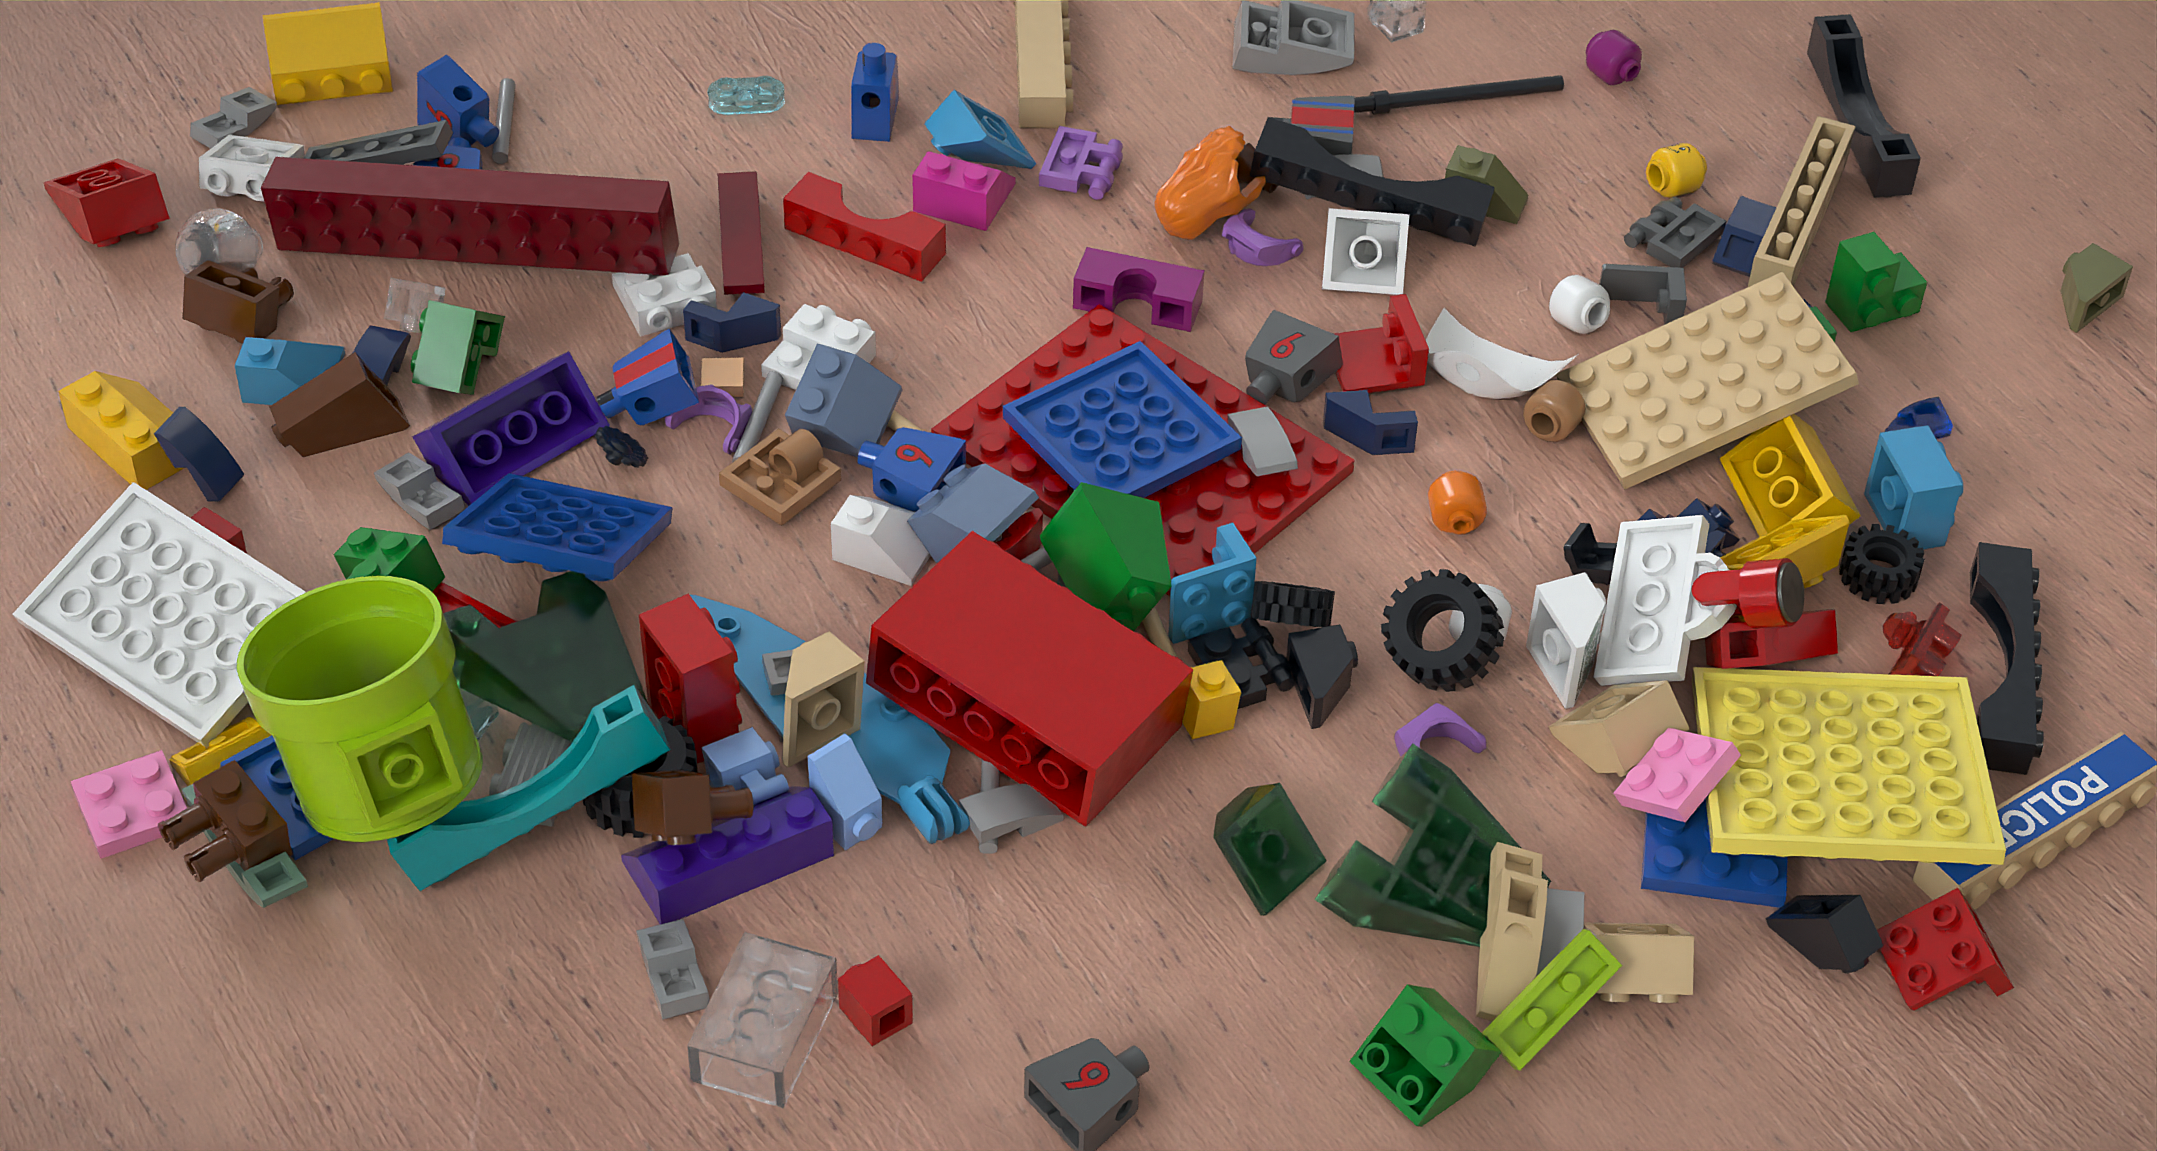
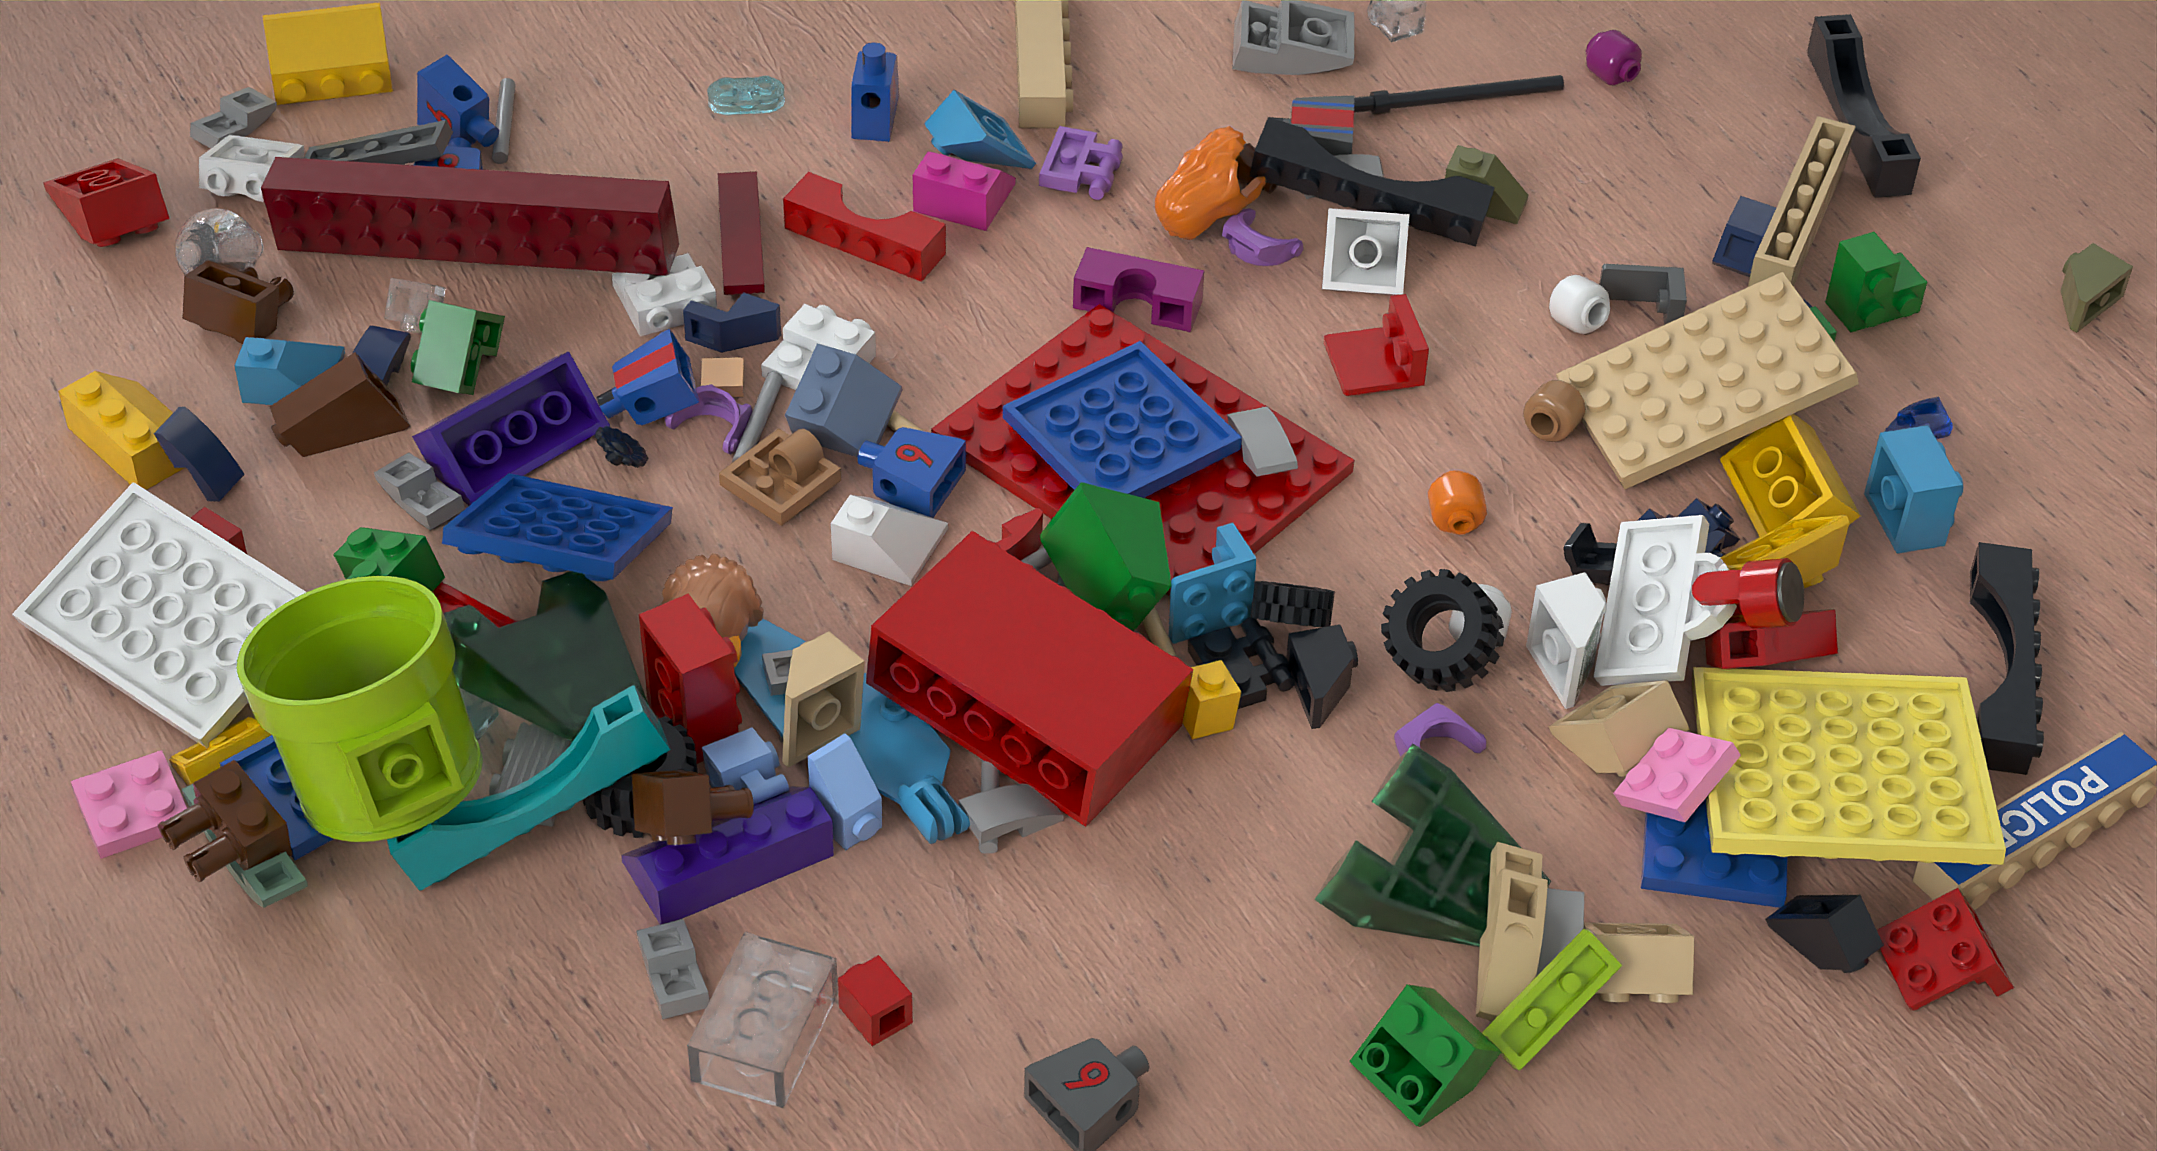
(722, 590): none -> nougat hair
(970, 501): sand blue slope -> none
(1266, 844): clear green slope -> none
(1290, 359): dark grey torso -> none
(1352, 419): dark blue slope -> none
(1483, 366): white piece -> none
(1676, 170): yellow head -> none
(1684, 233): dark grey plate -> none
(1878, 580): black tyre -> none
(1916, 637): clear red hips -> none

